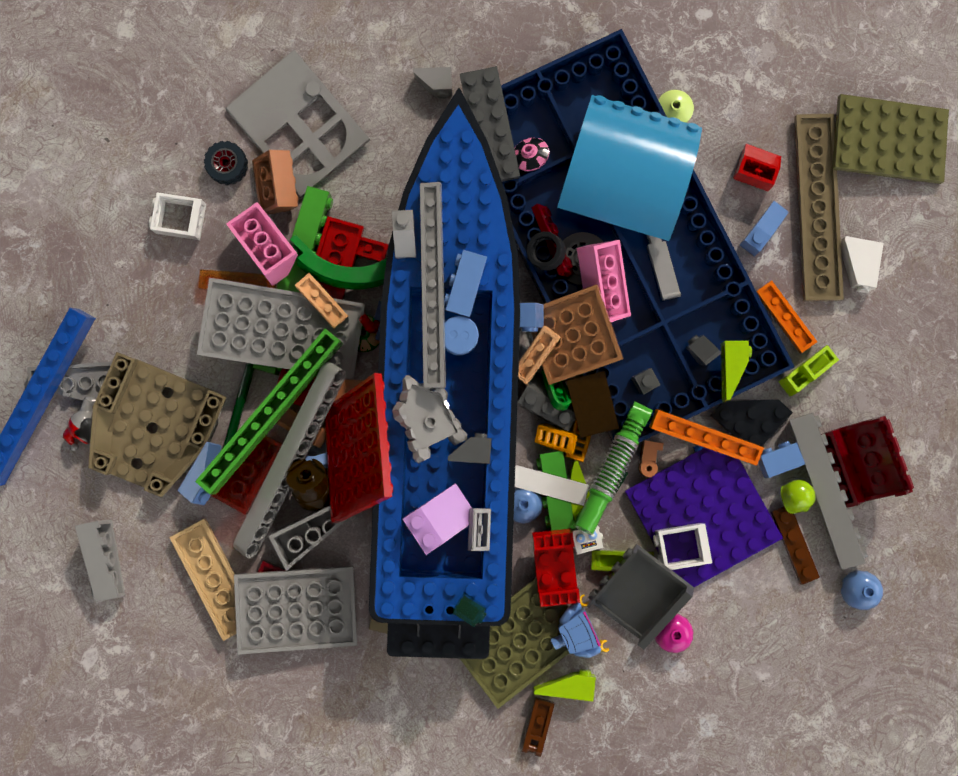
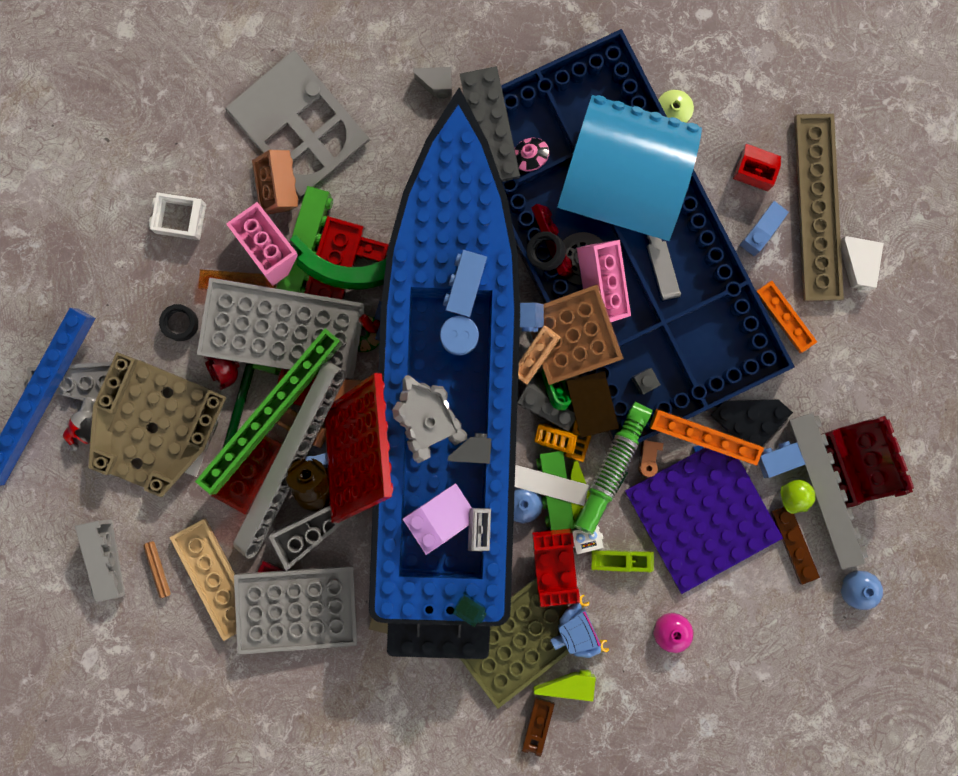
(156, 569): none -> medium nougat axle
(168, 312): none -> black tyre
(189, 487): medium blue slope -> none
(215, 163): black wheel -> none
(223, 371): none -> dark red cylinder
(321, 300): light nougat tile -> none
(404, 234): light grey slope -> none
(432, 285): light grey plate -> none
(641, 594): dark grey panel -> none
(702, 349): dark grey slope -> none
(702, 544): white window -> none
(734, 360): lime slope -> none
(808, 371): lime slope -> none
(890, 139): olive plate -> none

